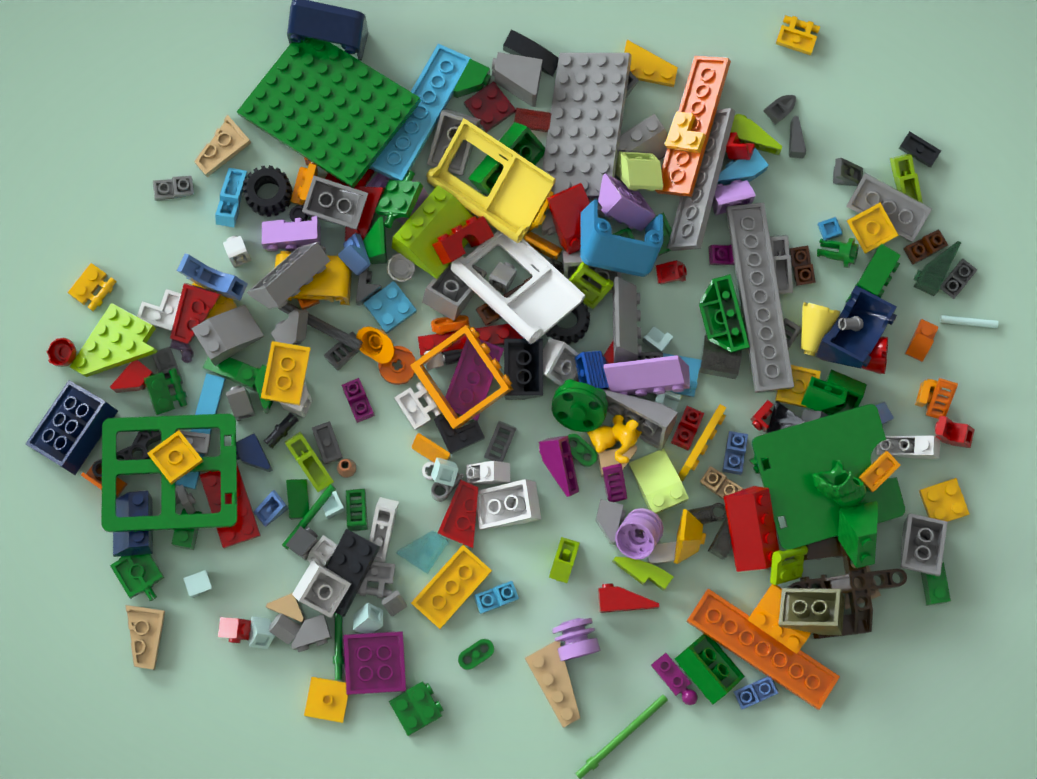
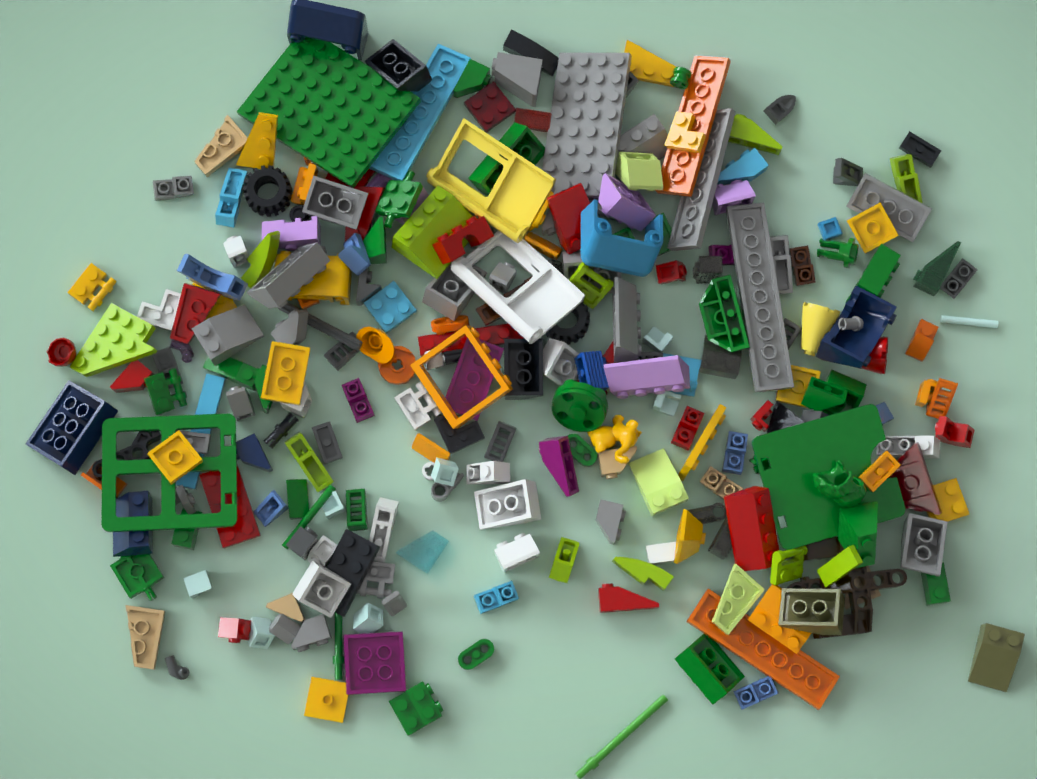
(175, 670): none -> dark grey arm
(261, 143): none -> yellow wing
(262, 259): none -> lime slope
(348, 472): nougat cone -> none
(399, 67): none -> black slope
(400, 268): white hair -> none
(446, 129): light grey slope -> none
(451, 587): yellow plate -> none
(461, 515): red wing -> none
(516, 552): none -> white slope
(554, 682): tan wing -> none
(576, 639): lavender wheel -> none
(614, 484): magenta slope -> none
(639, 533): lavender wheel -> none
(654, 418): light grey wedge -> none
(674, 679): magenta plate -> none
(680, 77): none -> green wheel
(707, 268): none -> clear smoke brick
(737, 598): none -> yellowish green wing
(738, 150): red panel -> none
(796, 39): yellow plate -> none
(796, 143): dark grey slope -> none
(839, 566): none -> lime tile
(916, 482): none -> wing
(925, 247): reddish brown slope -> none
(995, 656): none -> olive slope

